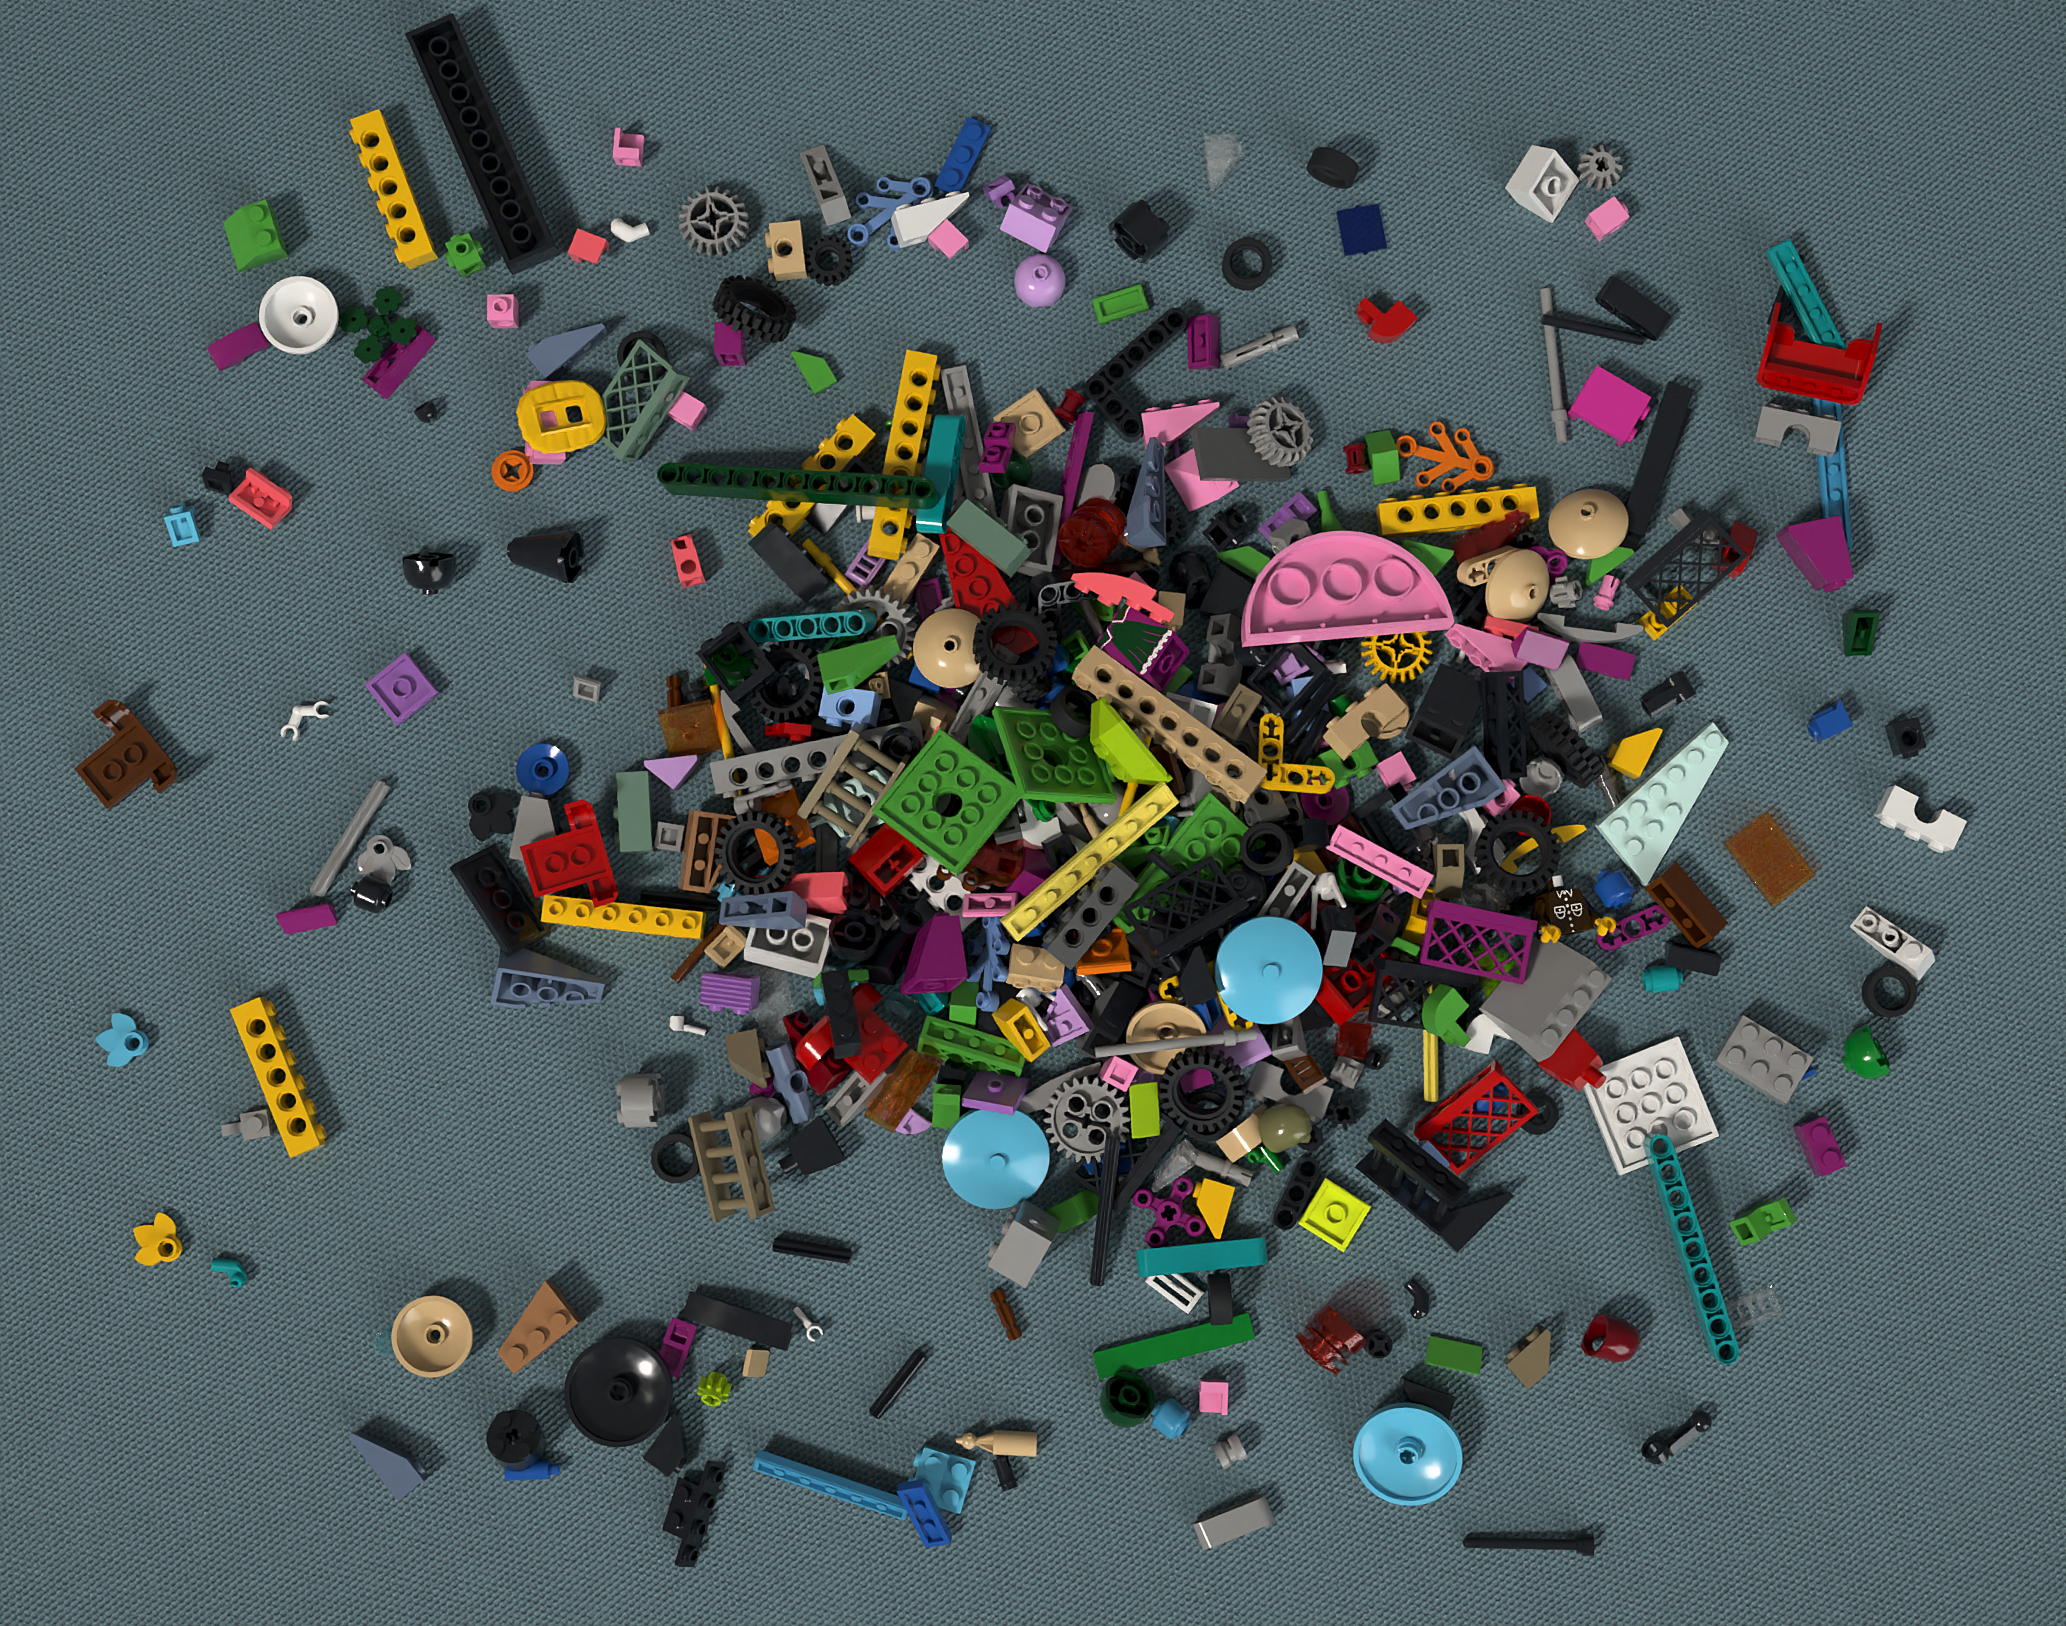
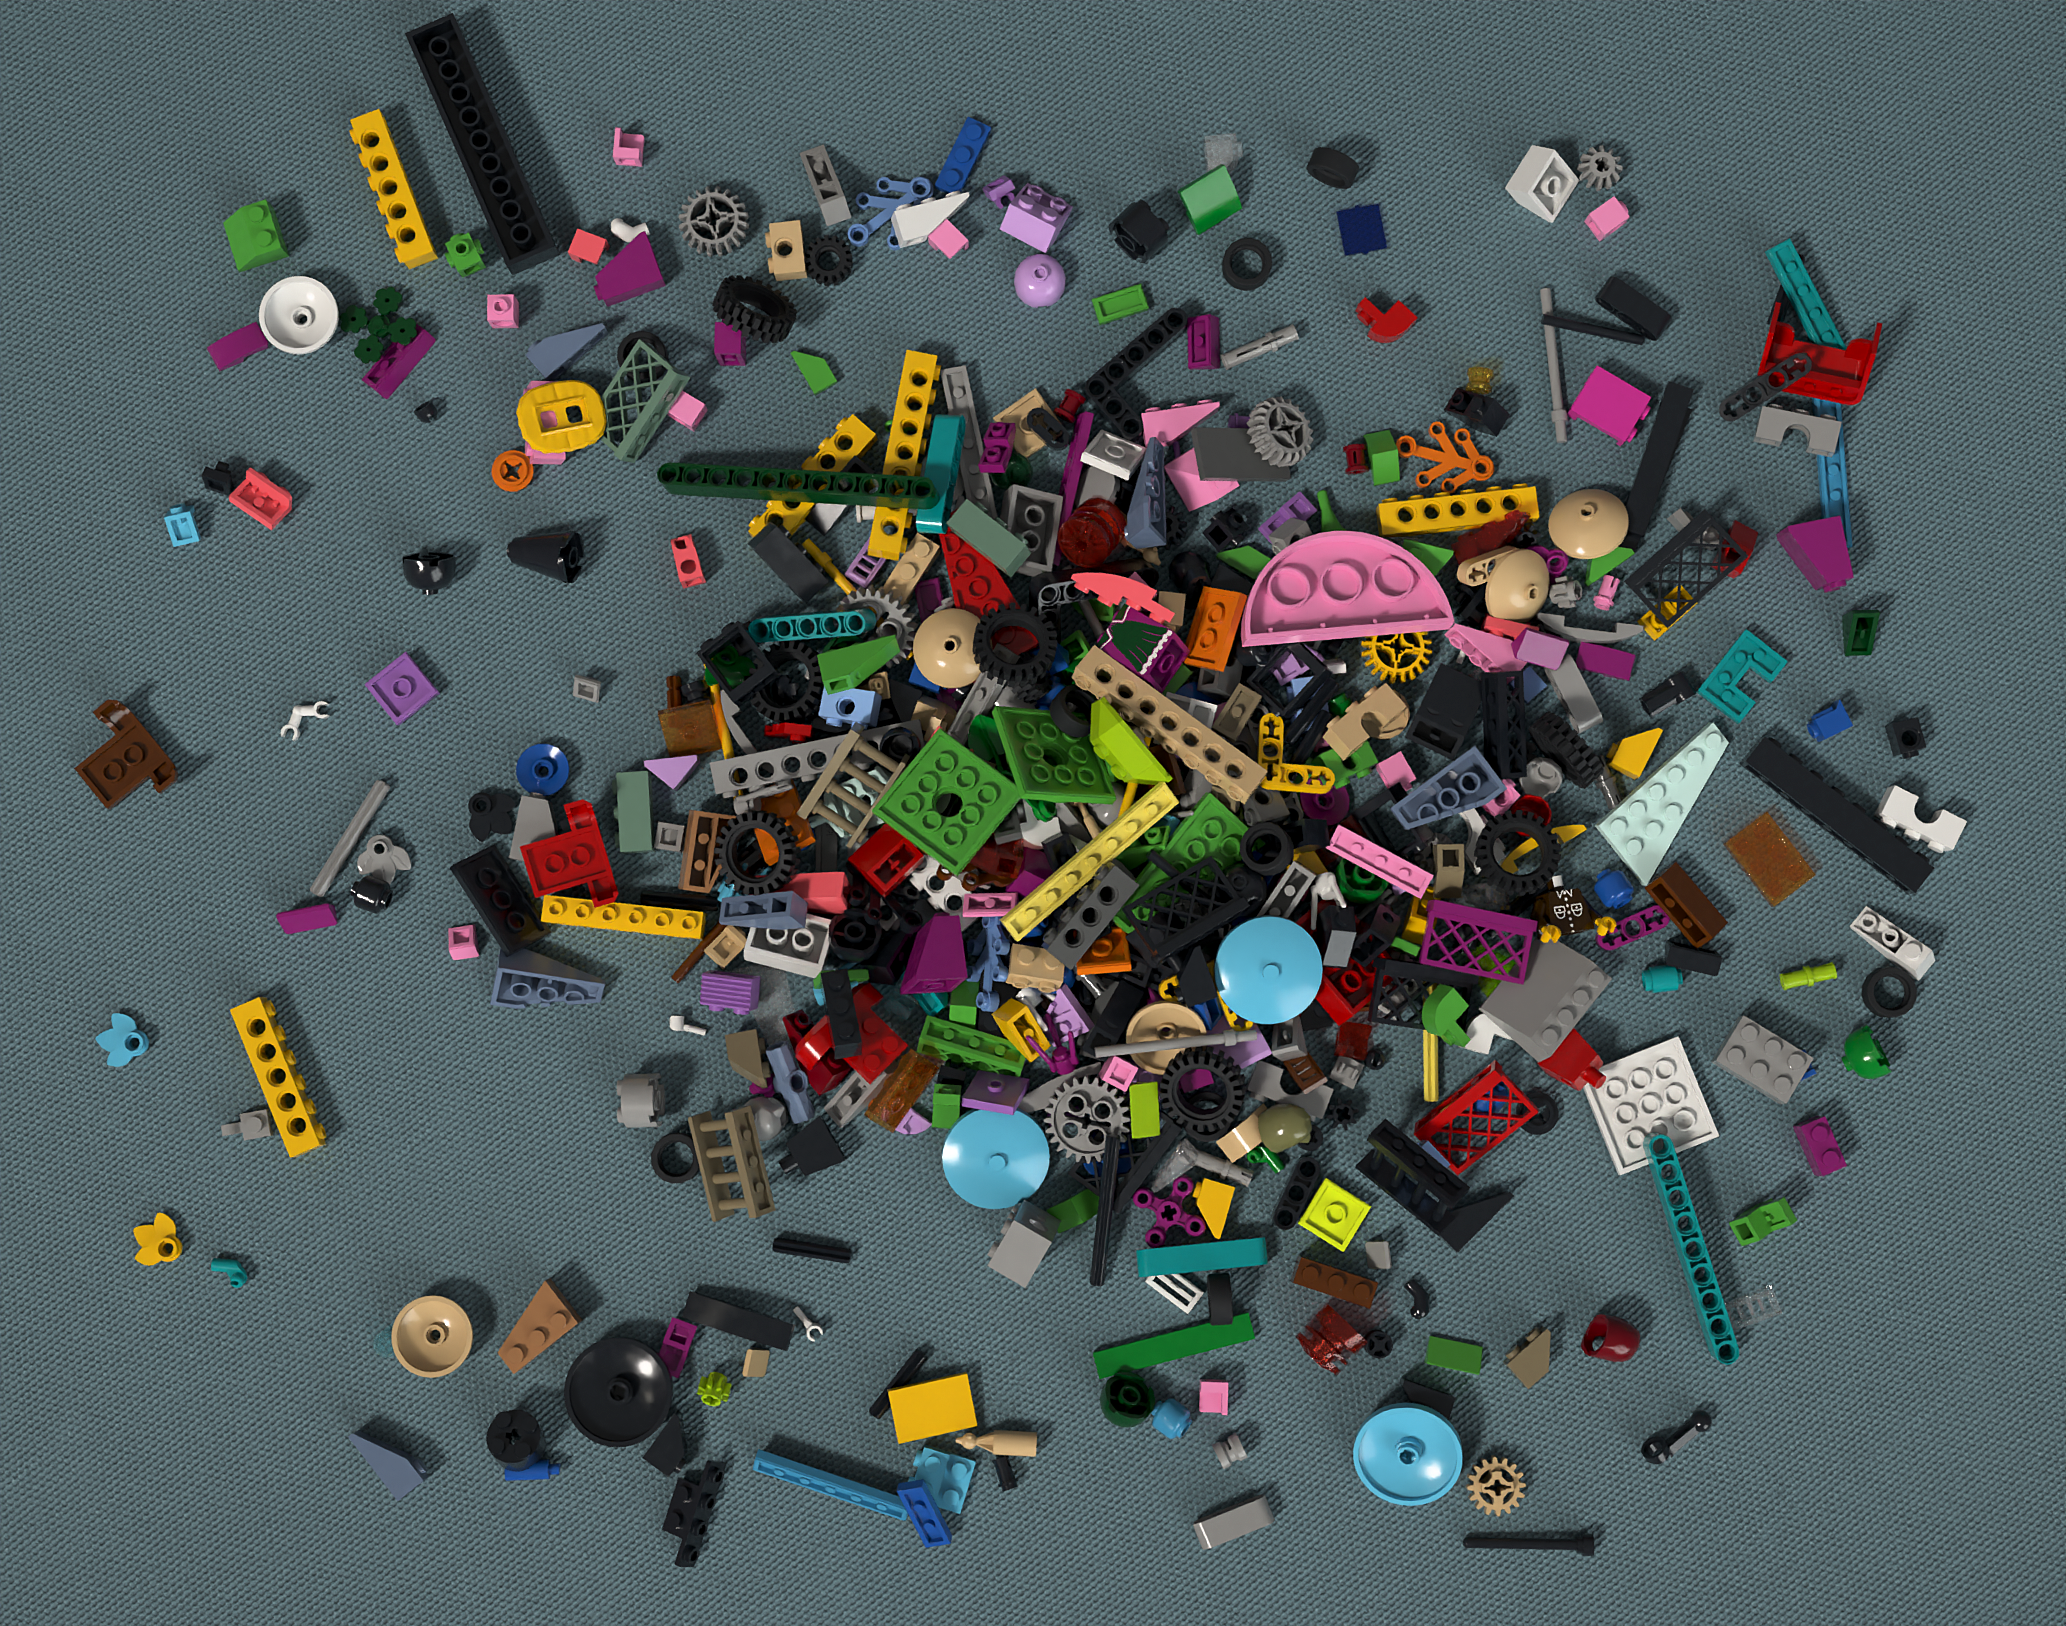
(463, 942): none -> bright pink slope
(629, 273): none -> magenta slope
(932, 1407): none -> yellow tile
(1006, 1314): reddish brown axle -> none
(1052, 424): none -> black beam
(1063, 1059): none -> magenta plant
(1114, 454): none -> white plate
(1210, 199): none -> slope
(1214, 628): none -> orange plate
(1334, 1281): none -> reddish brown brick
(1378, 1254): none -> light grey slope
(1477, 411): none -> black slope
(1479, 380): none -> clear yellow wheel
(1509, 1485): none -> tan gear
(1744, 654): none -> teal plate
(1762, 382): none -> black beam
(1808, 976): none -> lime pin
(1837, 815): none -> black brick

